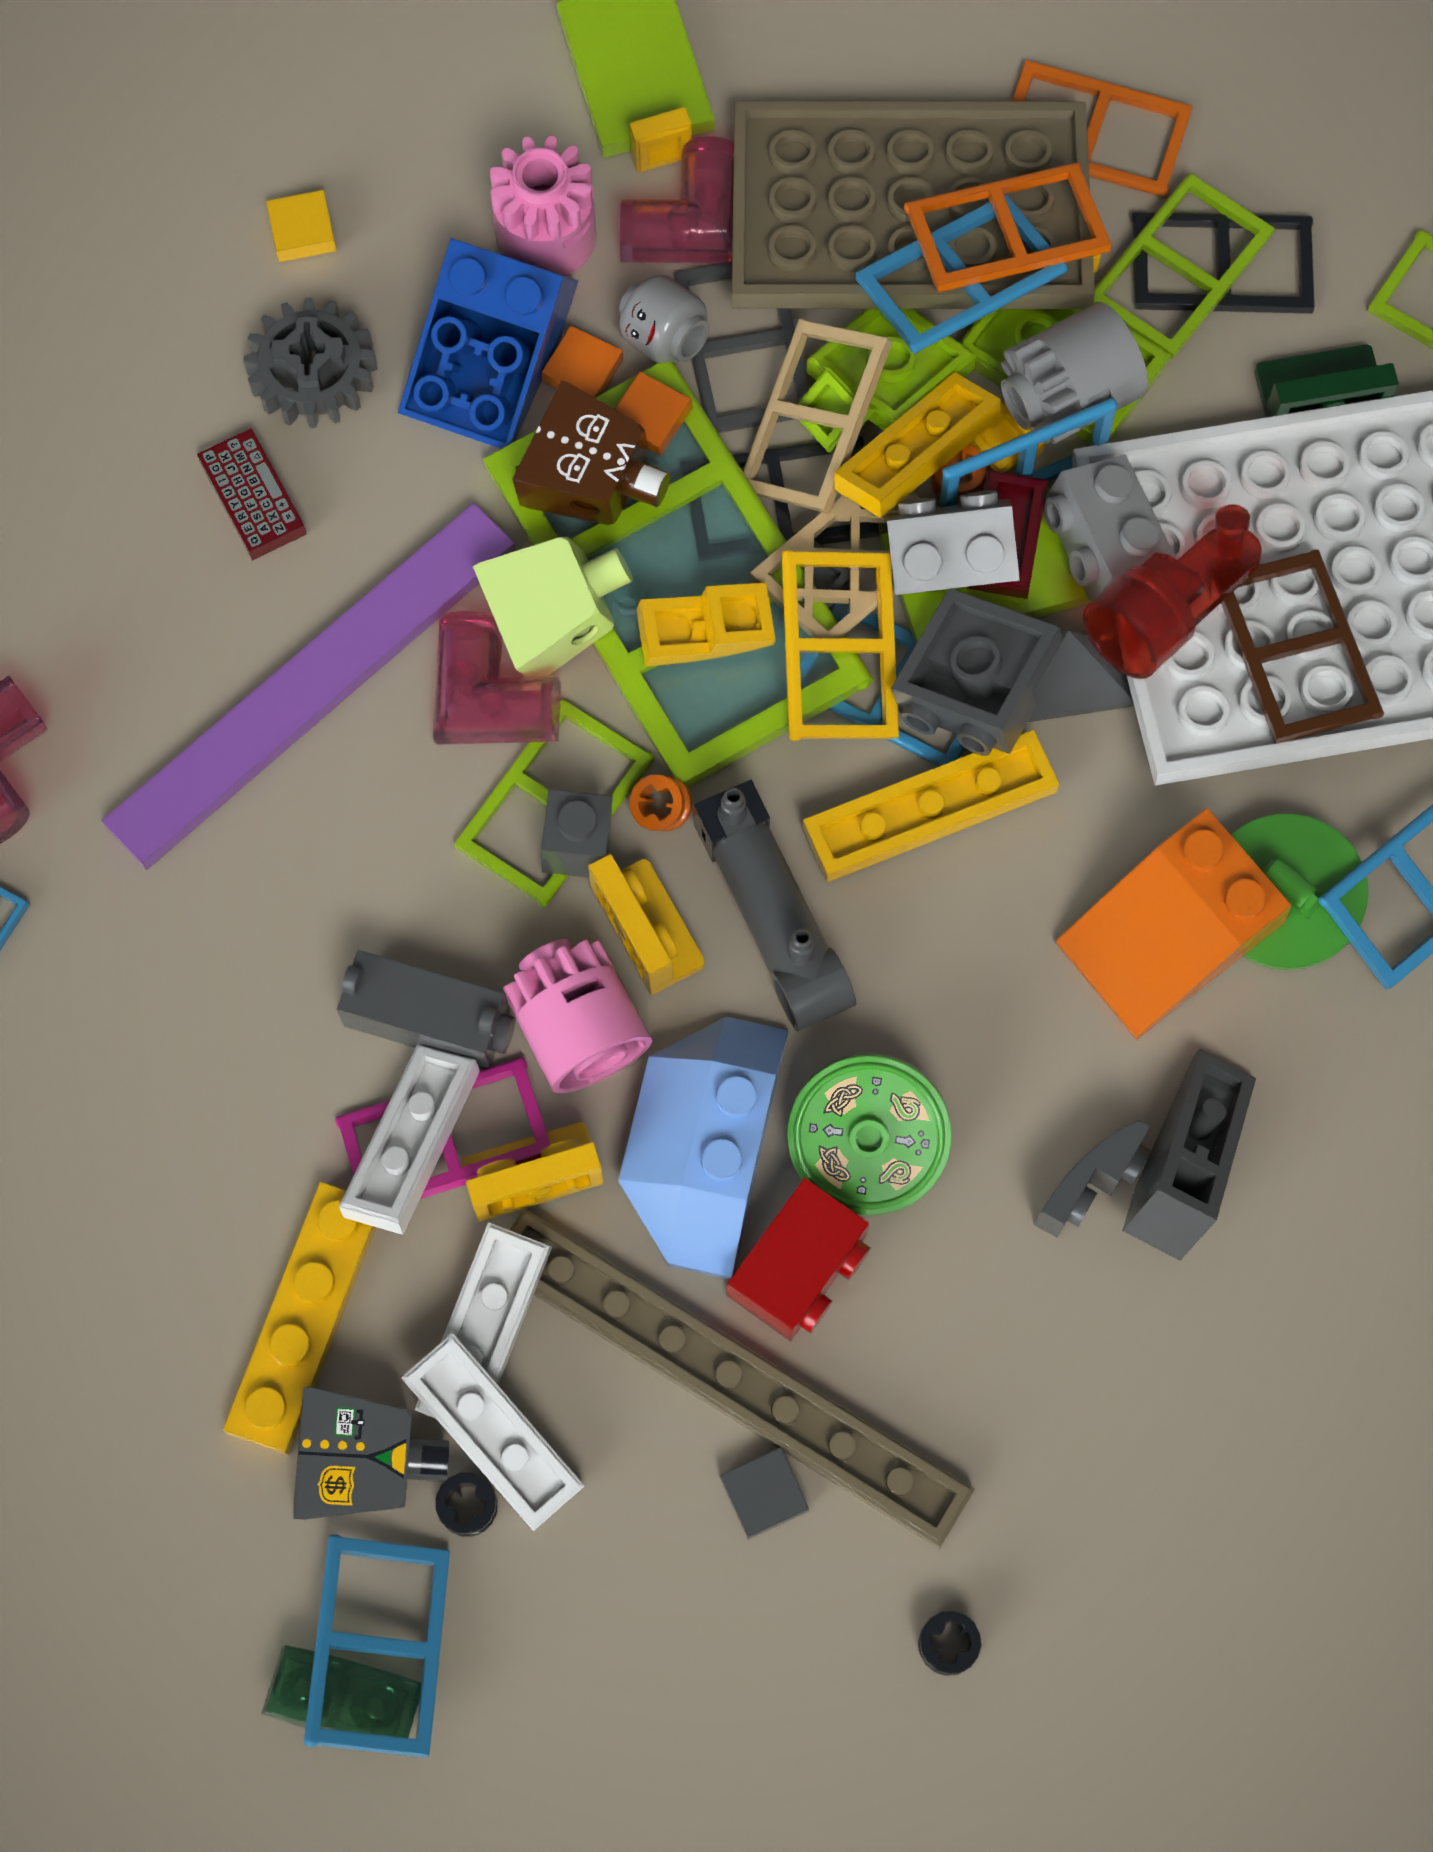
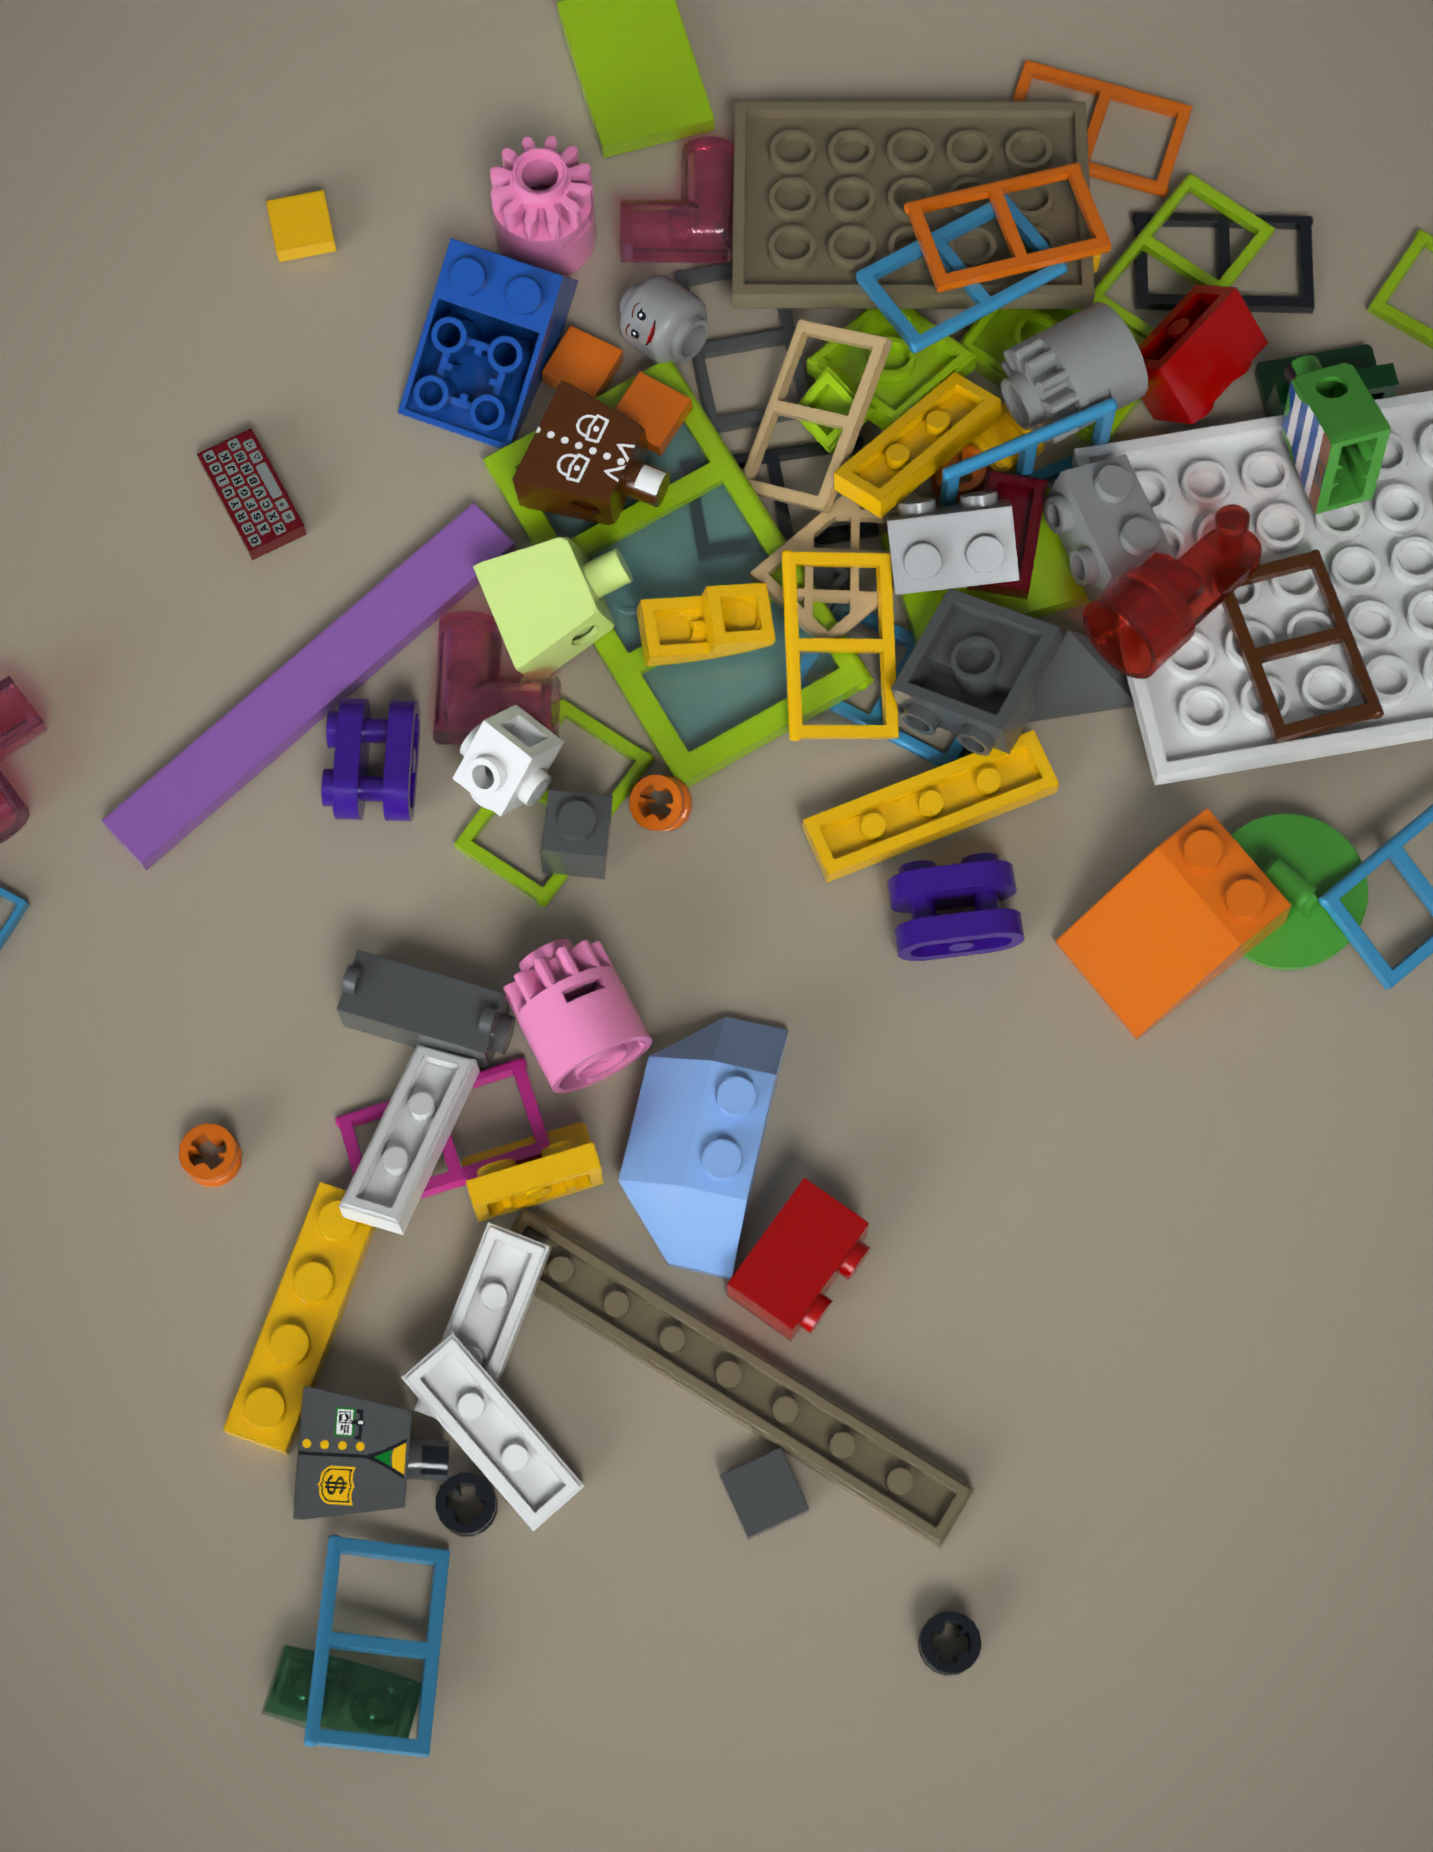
(218, 1137): none -> orange bush
(285, 353): dark grey gear -> none
(348, 783): none -> dark purple brick
(507, 760): none -> white brick
(645, 922): yellow bracket -> none
(659, 139): yellow tile -> none
(802, 966): dark grey piece -> none
(870, 1132): bright green shield -> none
(978, 882): none -> dark purple brick
(1103, 1167): dark grey slope -> none
(1191, 1158): dark grey slope -> none
(1199, 353): none -> red brick
(1333, 433): none -> bright green torso

